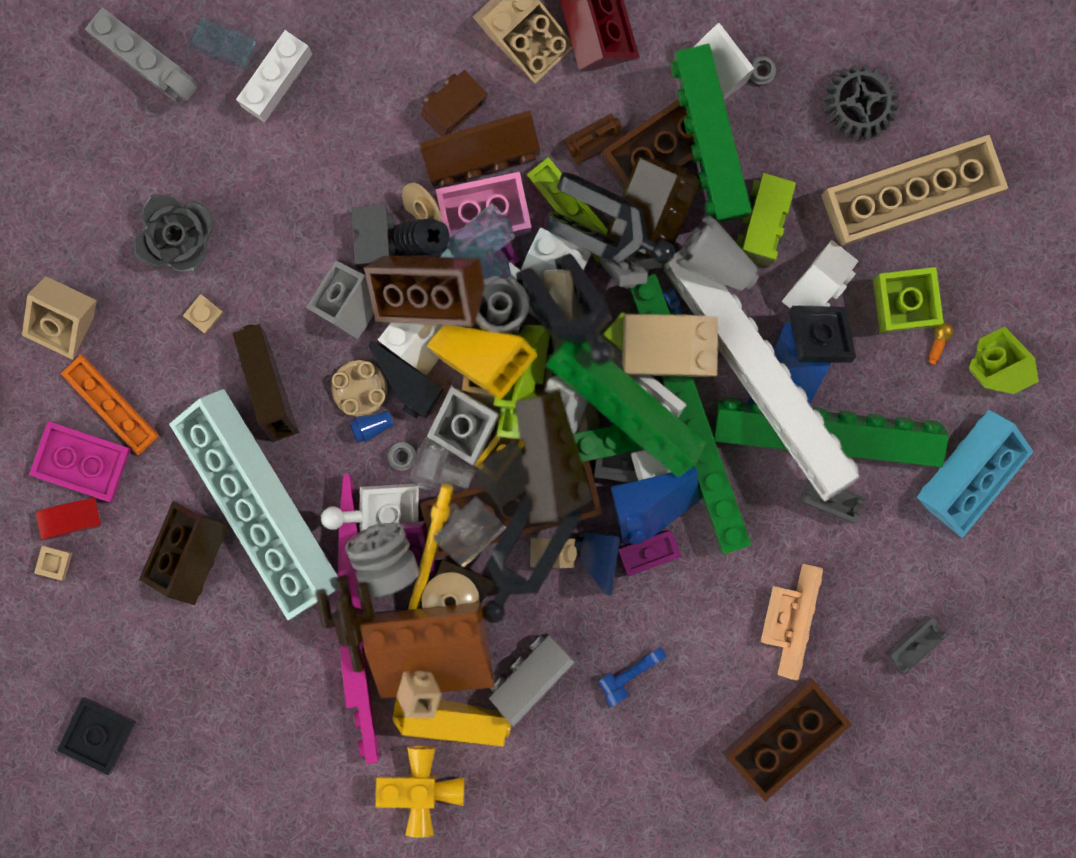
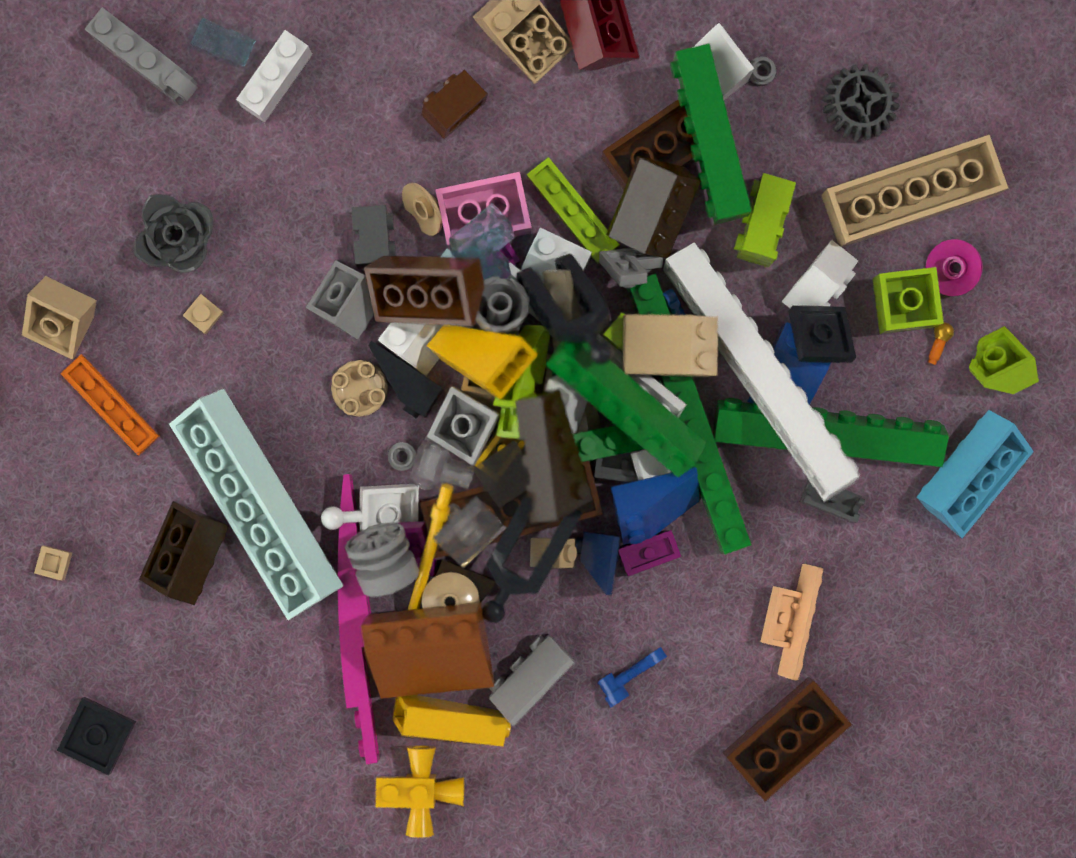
(68, 518): red slope -> none
(80, 461): dark pink plate -> none
(265, 383): dark brown slope -> none
(347, 617): dark brown plant -> none
(371, 425): blue cone -> none
(419, 694): tan brick -> none
(421, 237): black piece -> none
(481, 149): reddish brown slope -> none
(594, 138): reddish brown hinge -> none
(634, 234): black piece -> none
(717, 257): light grey cone -> none
(916, 644): dark grey hinge -> none
(945, 256): none -> dark pink dish

